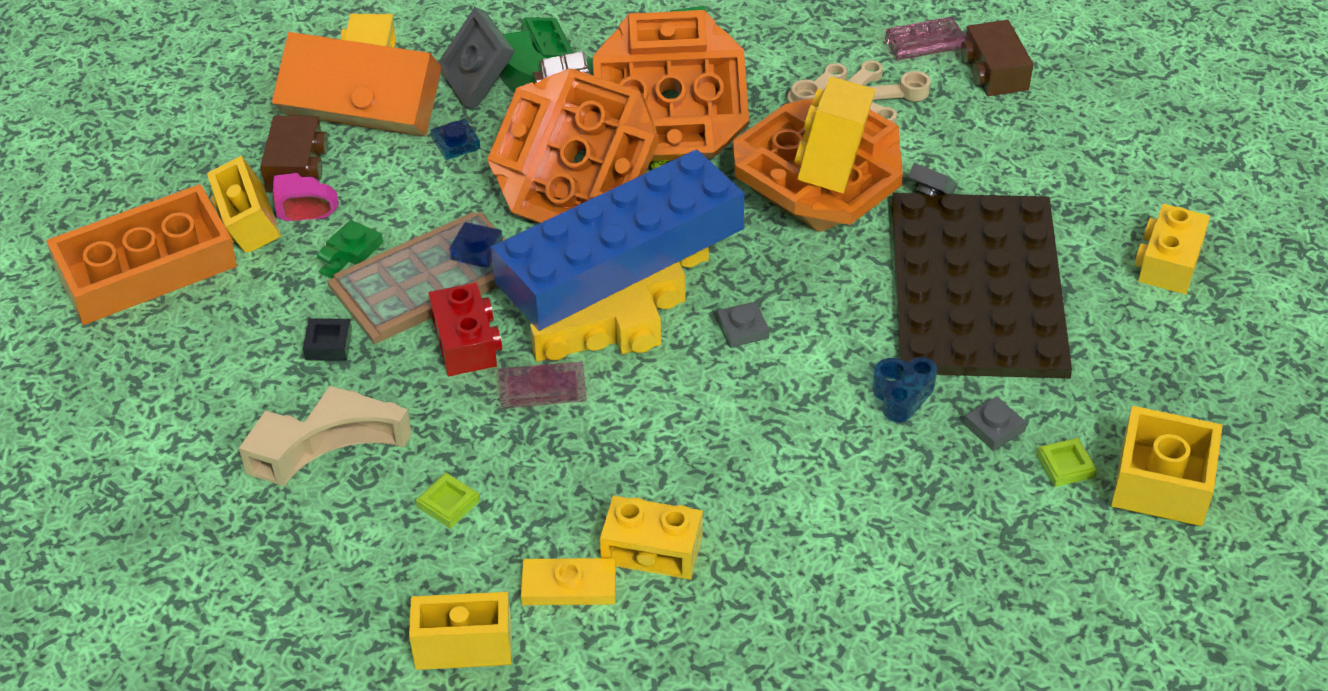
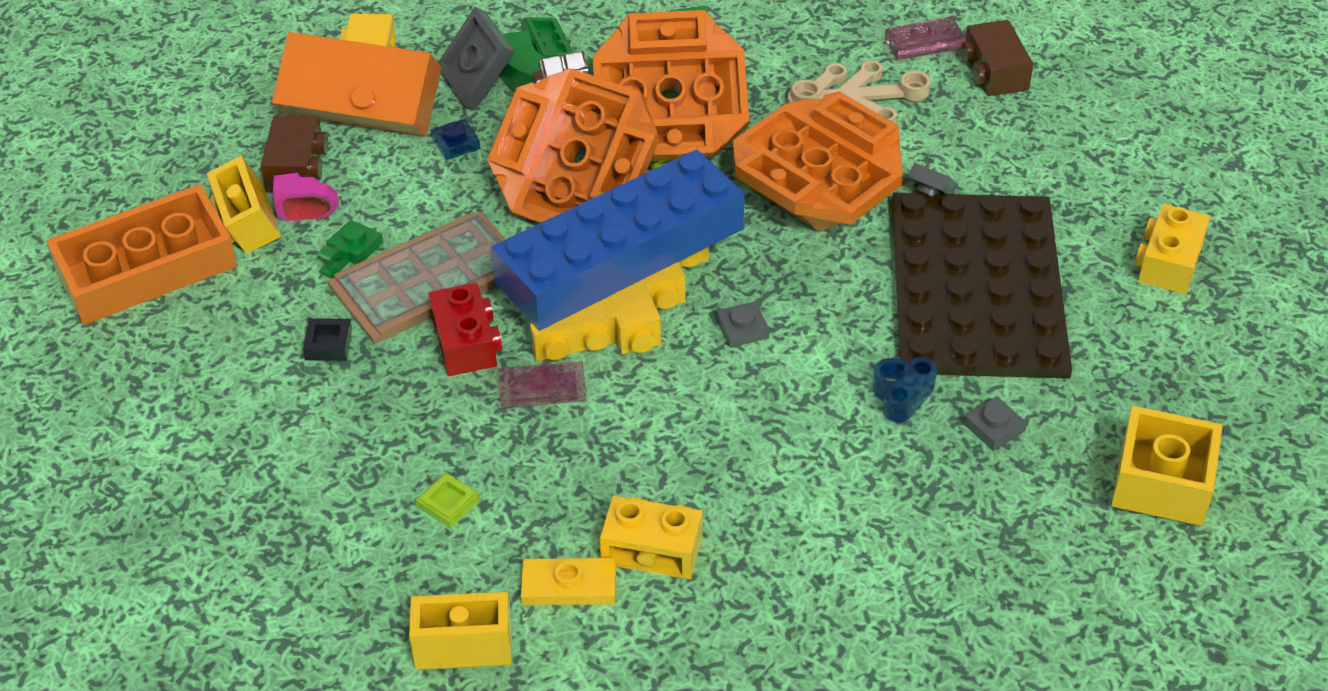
(341, 418): tan arch -> none
(474, 244): clear blue plate -> none
(833, 133): yellow brick -> none
(1066, 462): lime tile -> none

